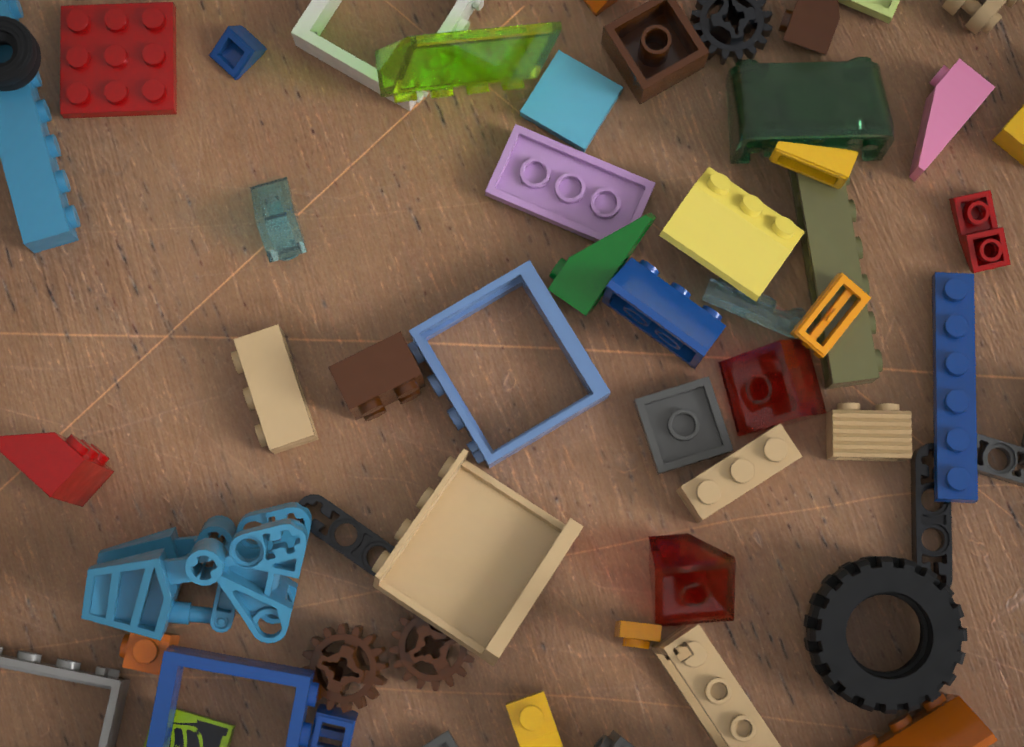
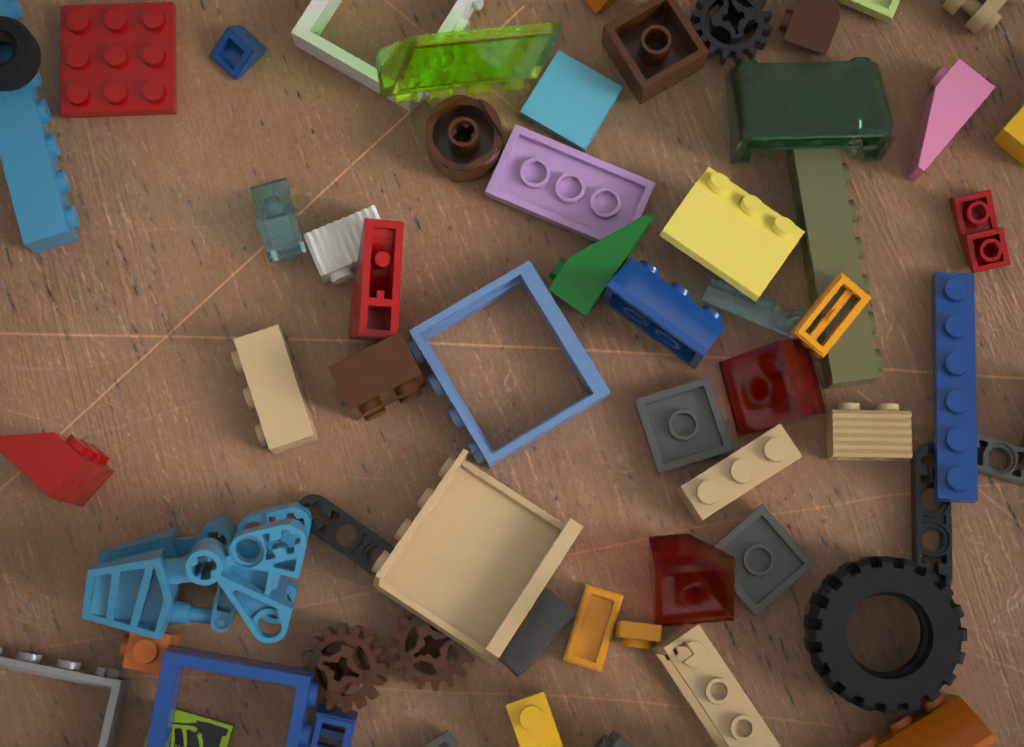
(337, 245): none -> white brick
(377, 281): none -> red slope
(473, 120): none -> reddish brown brick
(540, 627): none -> dark grey slope
(593, 628): none -> light orange tile
(765, 559): none -> dark grey plate
(820, 163): yellow slope -> none

